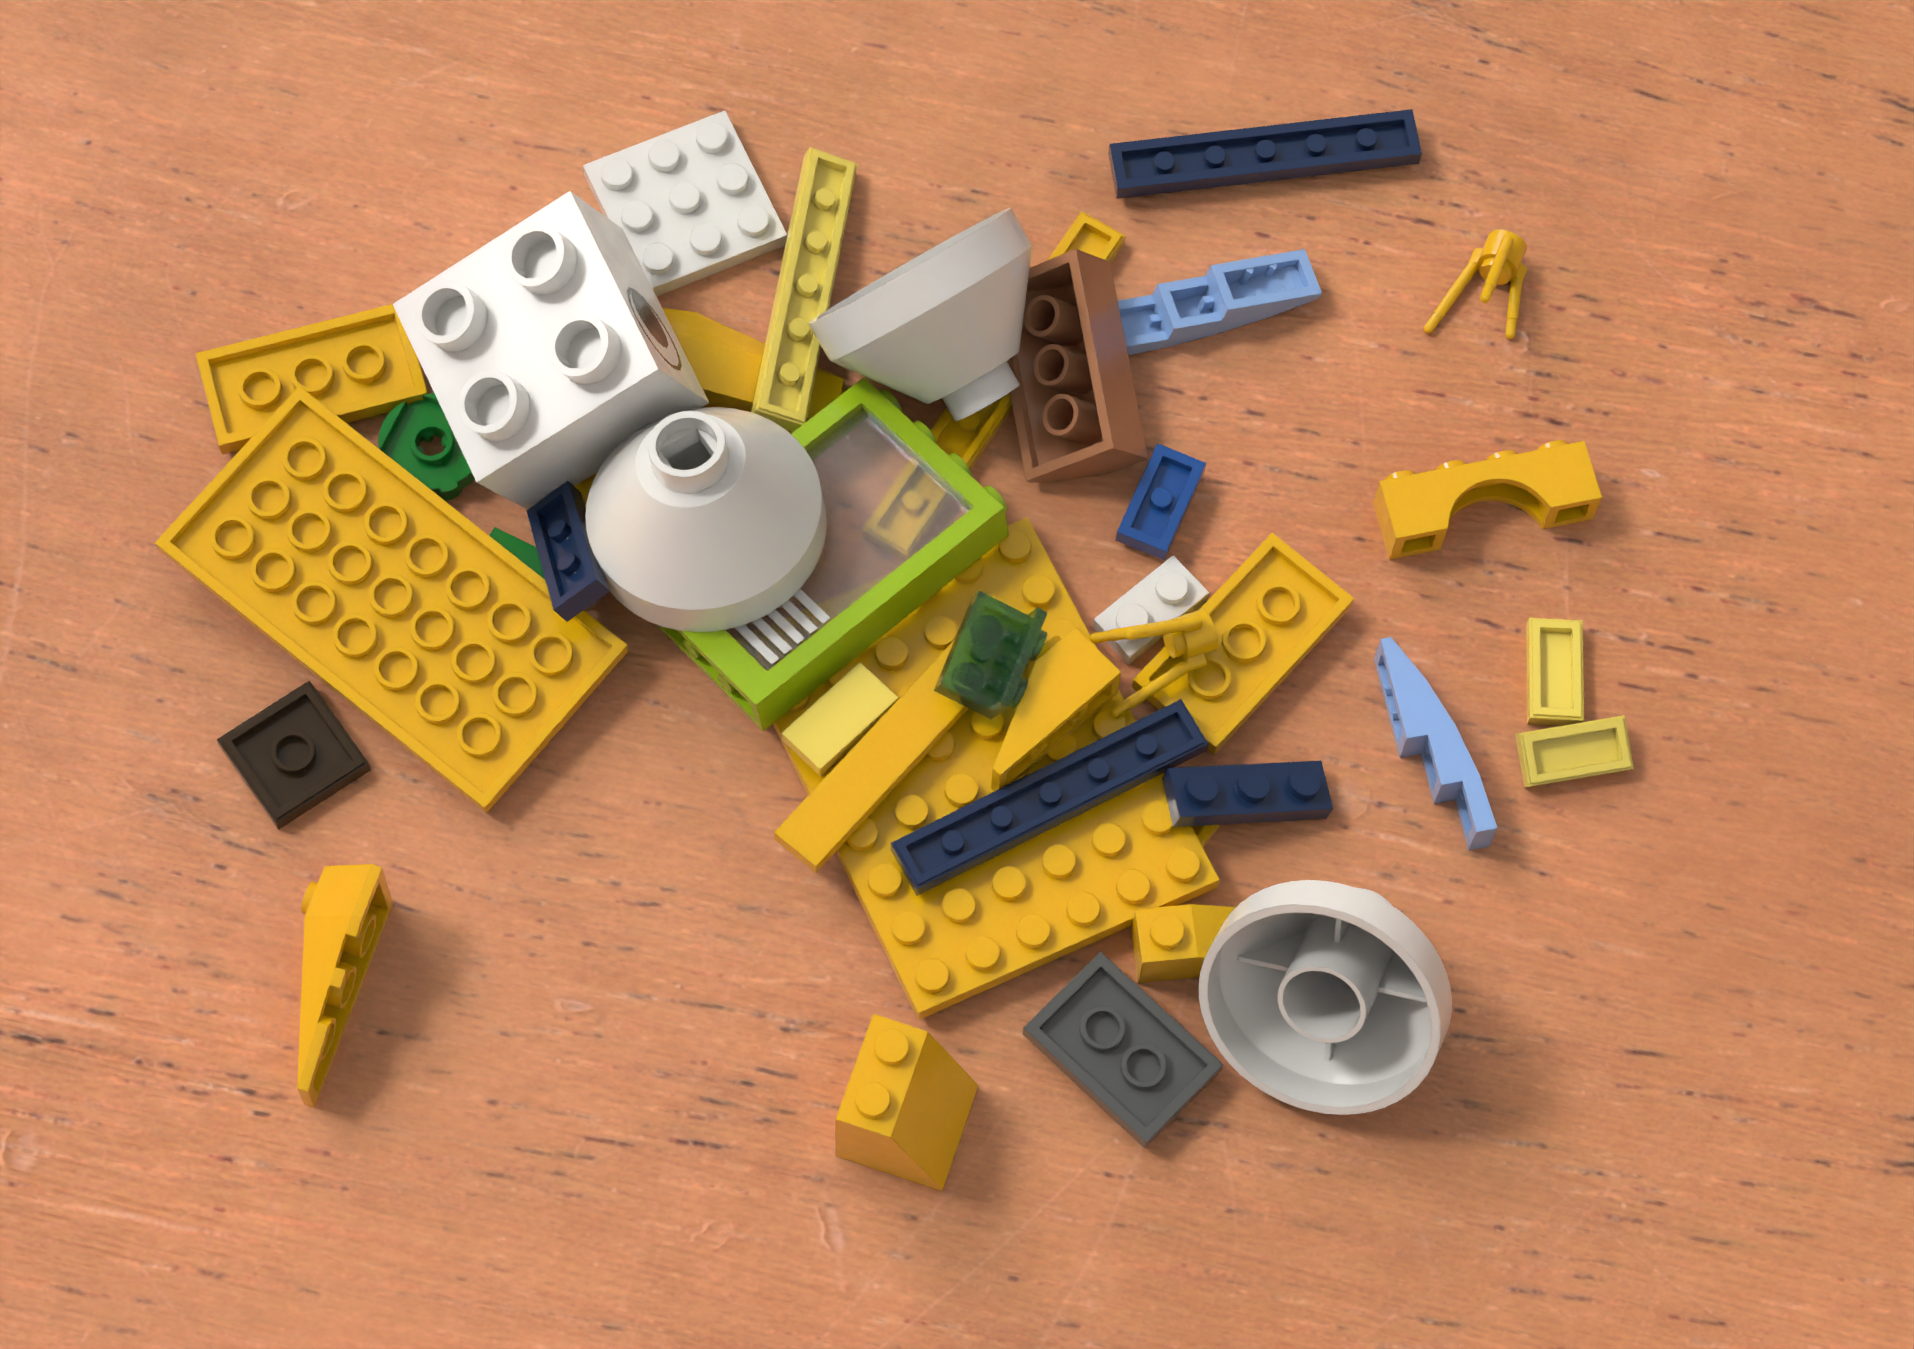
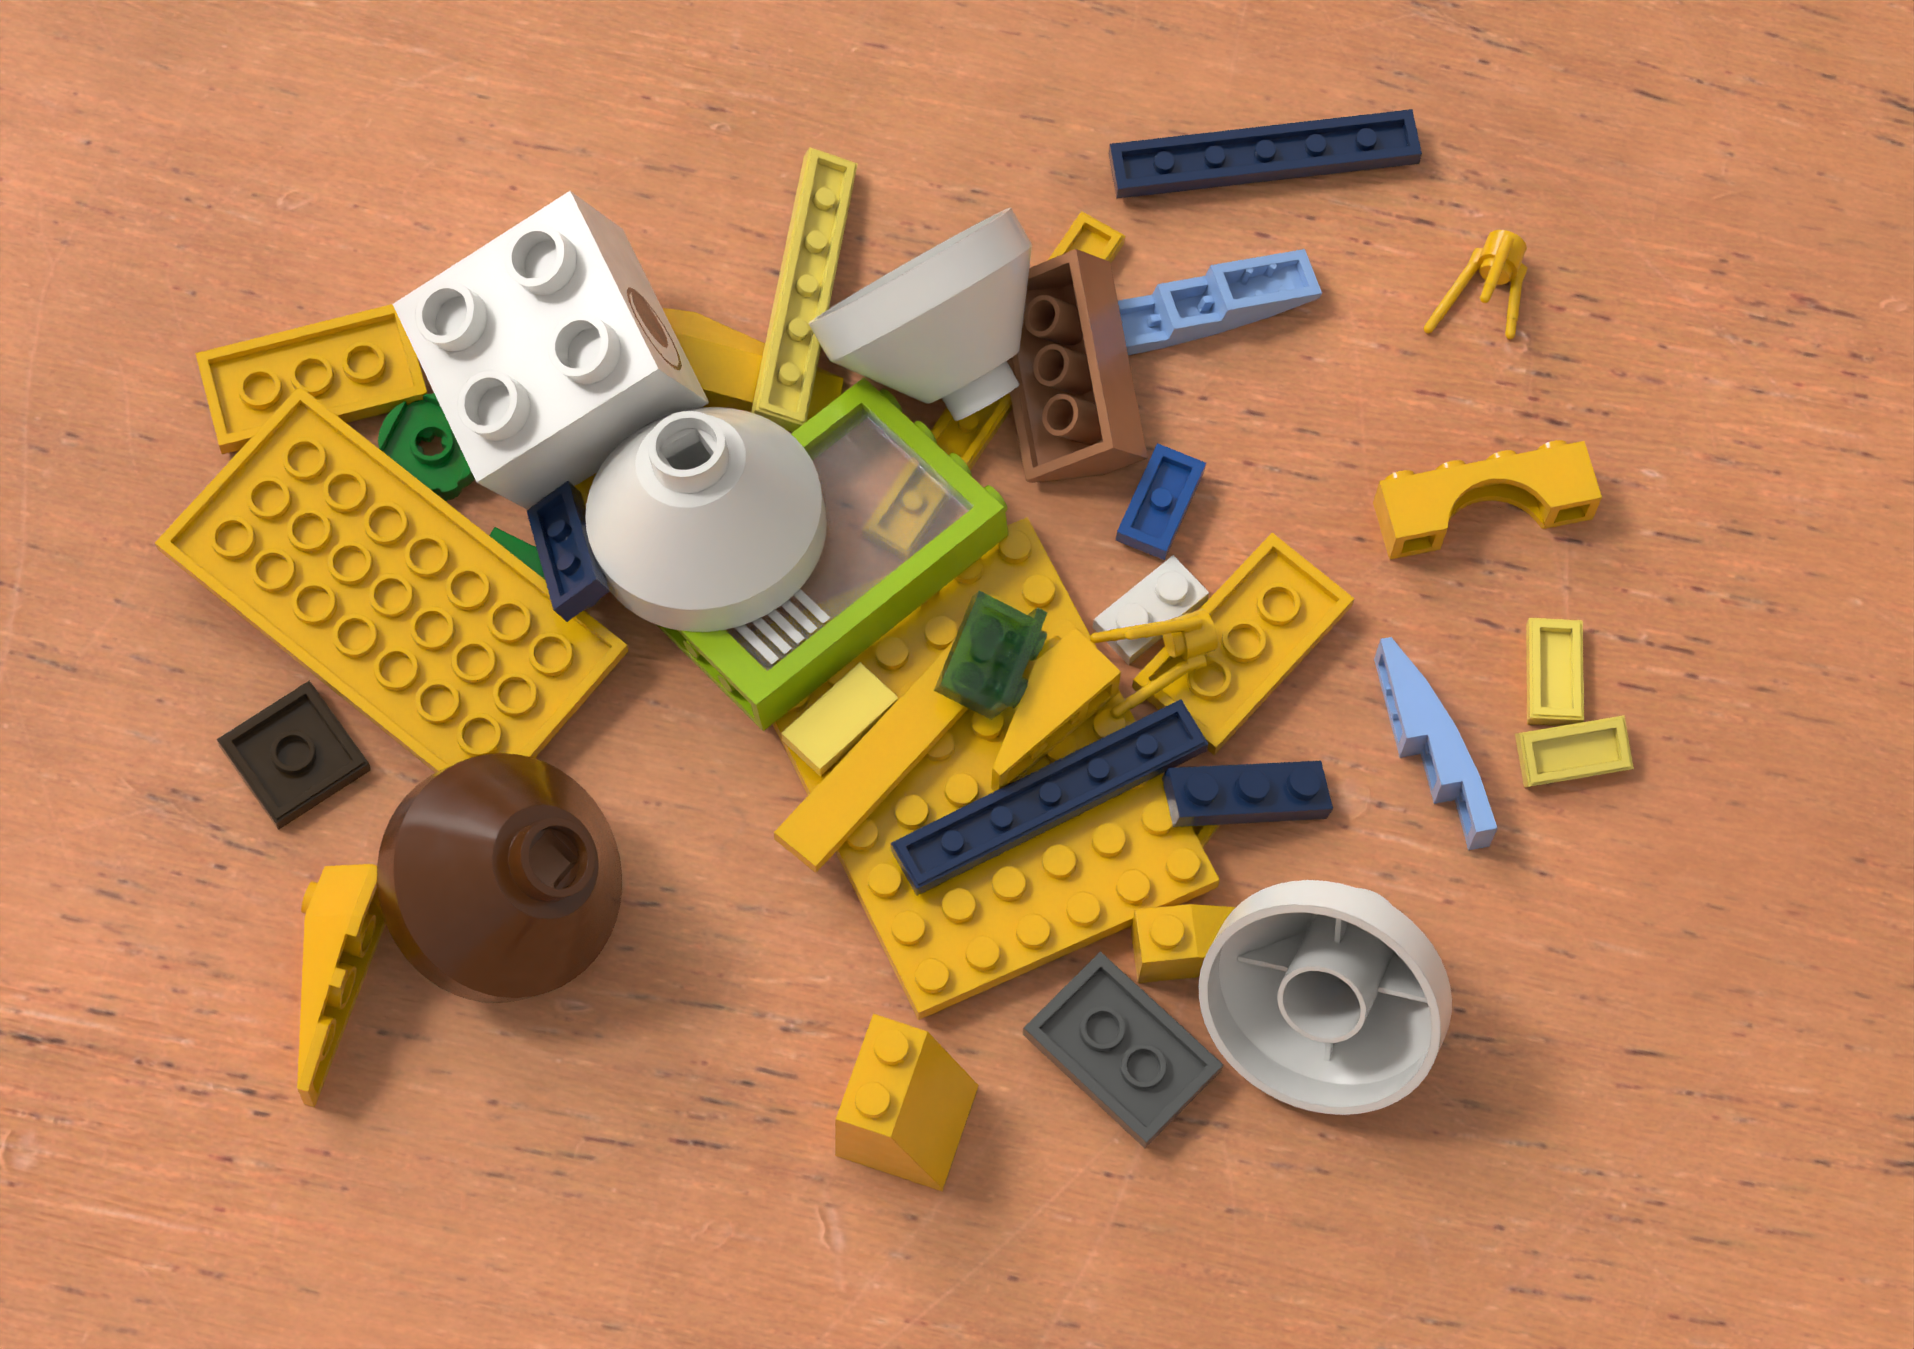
(499, 878): none -> reddish brown cone
(687, 202): white plate -> none

